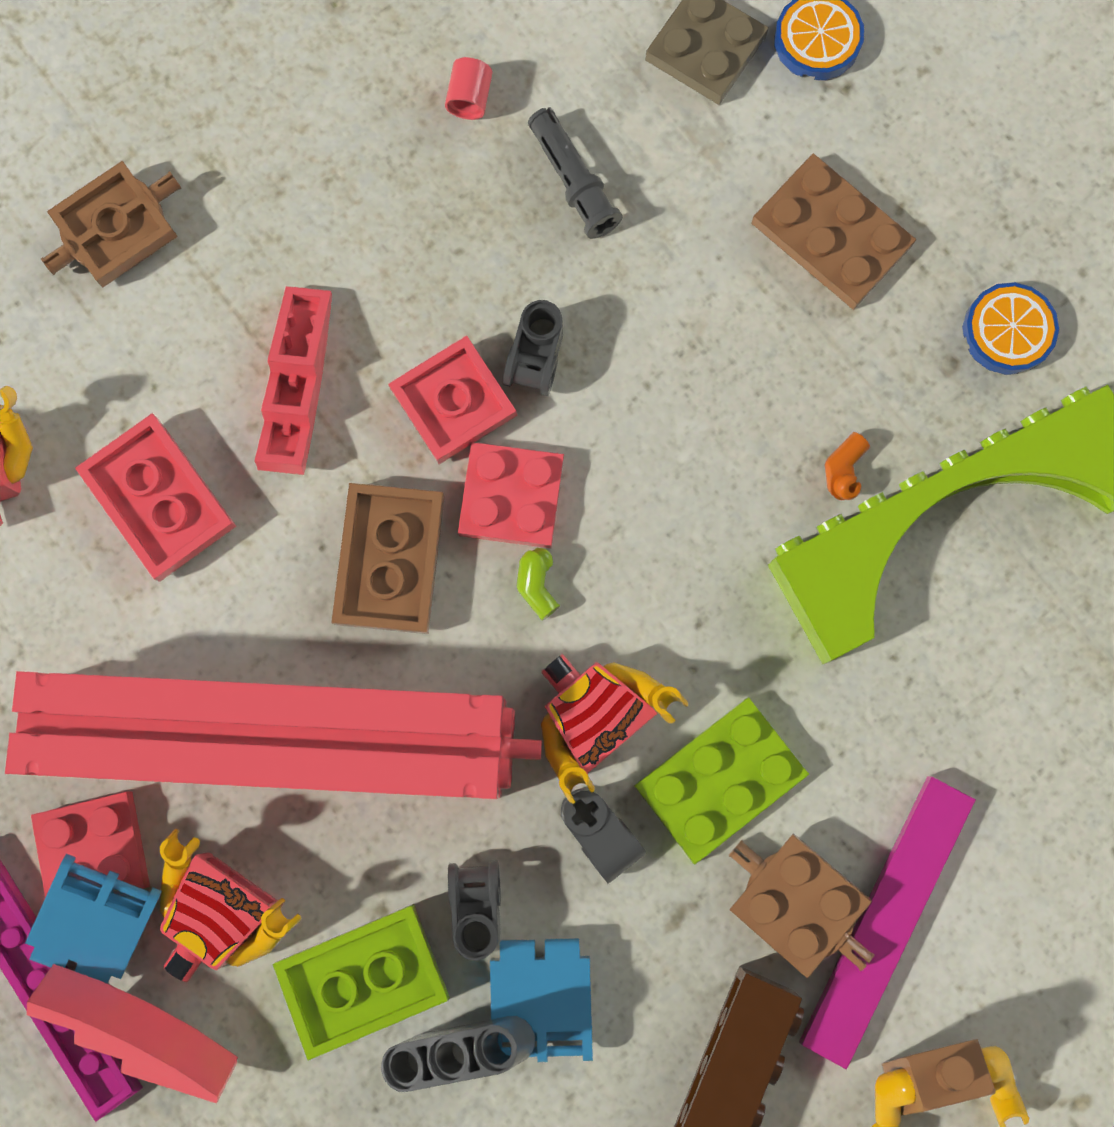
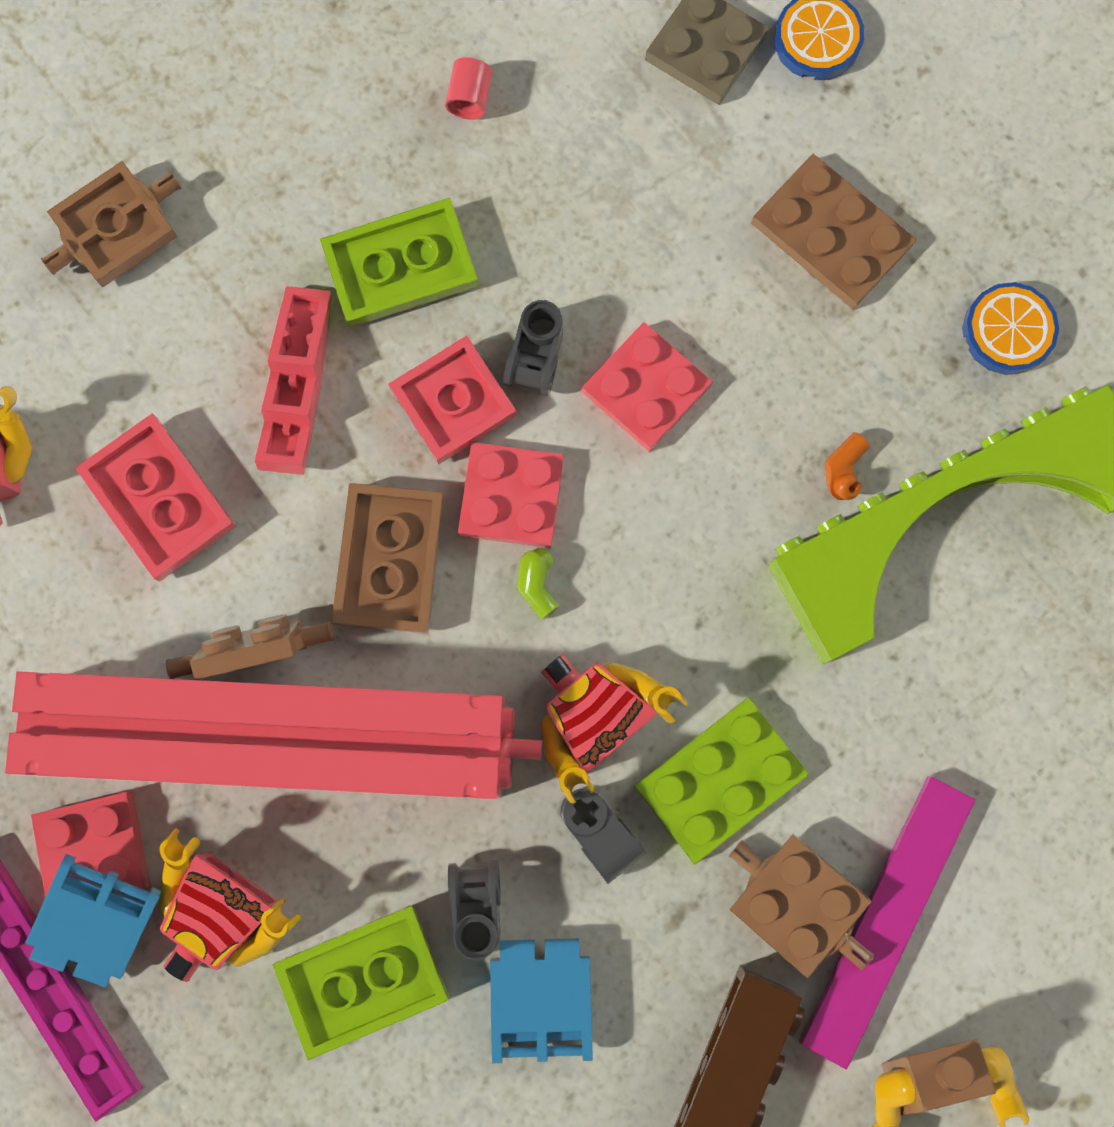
(142, 1035): coral slope -> none
(238, 650): none -> medium nougat plate
(399, 262): none -> lime plate
(436, 1057): dark grey beam -> none
(583, 189): dark grey pin -> none
(646, 386): none -> coral plate

